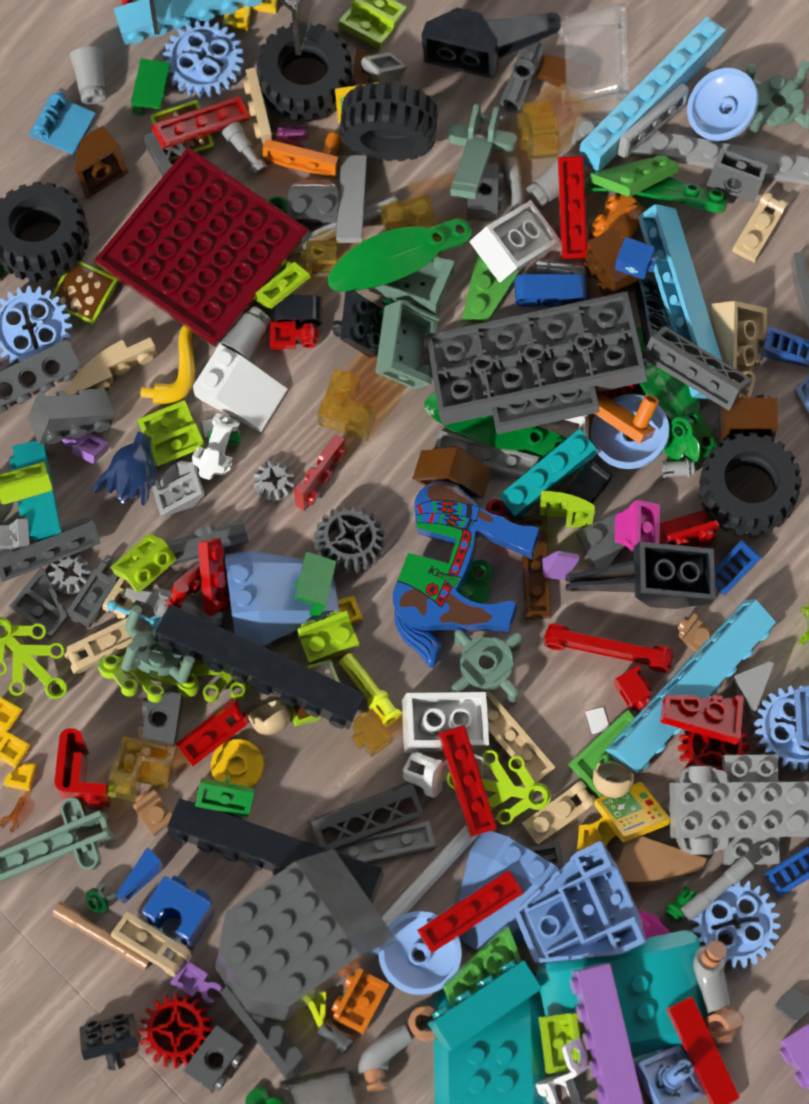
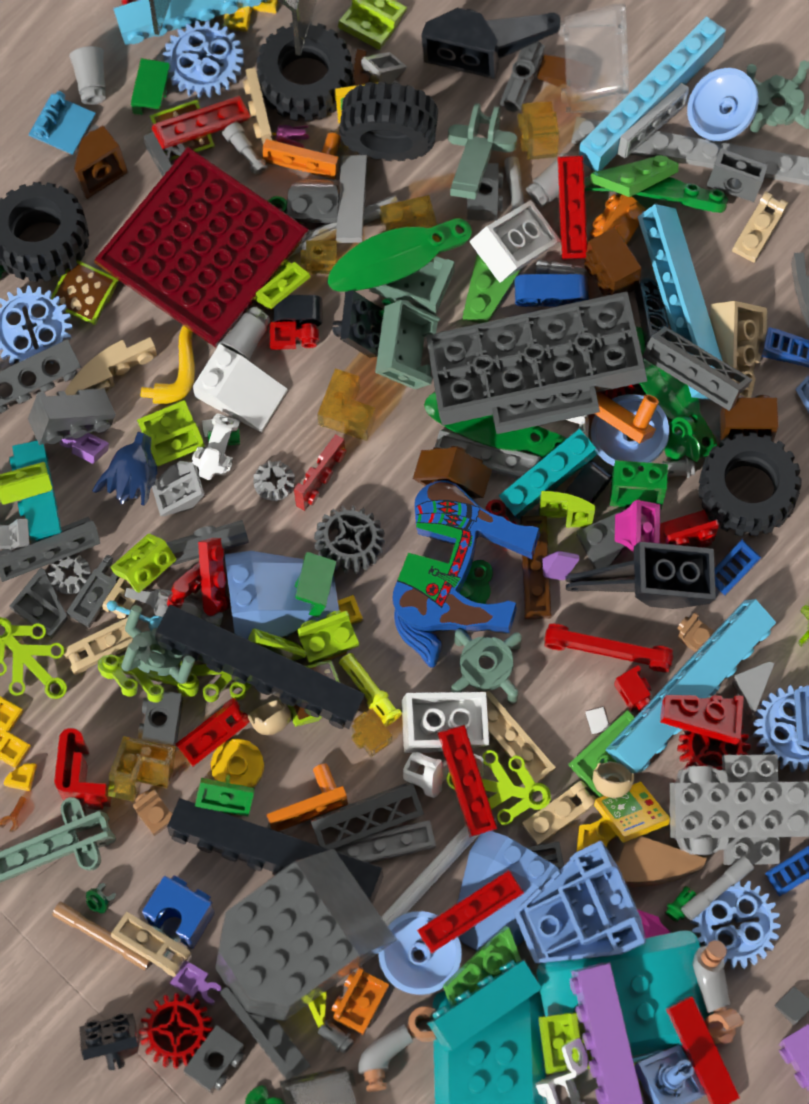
(142, 873): blue slope -> none
(277, 644): none -> lime slope
(329, 800): none -> orange piece
(631, 484): none -> green window
(635, 258): blue brick -> none

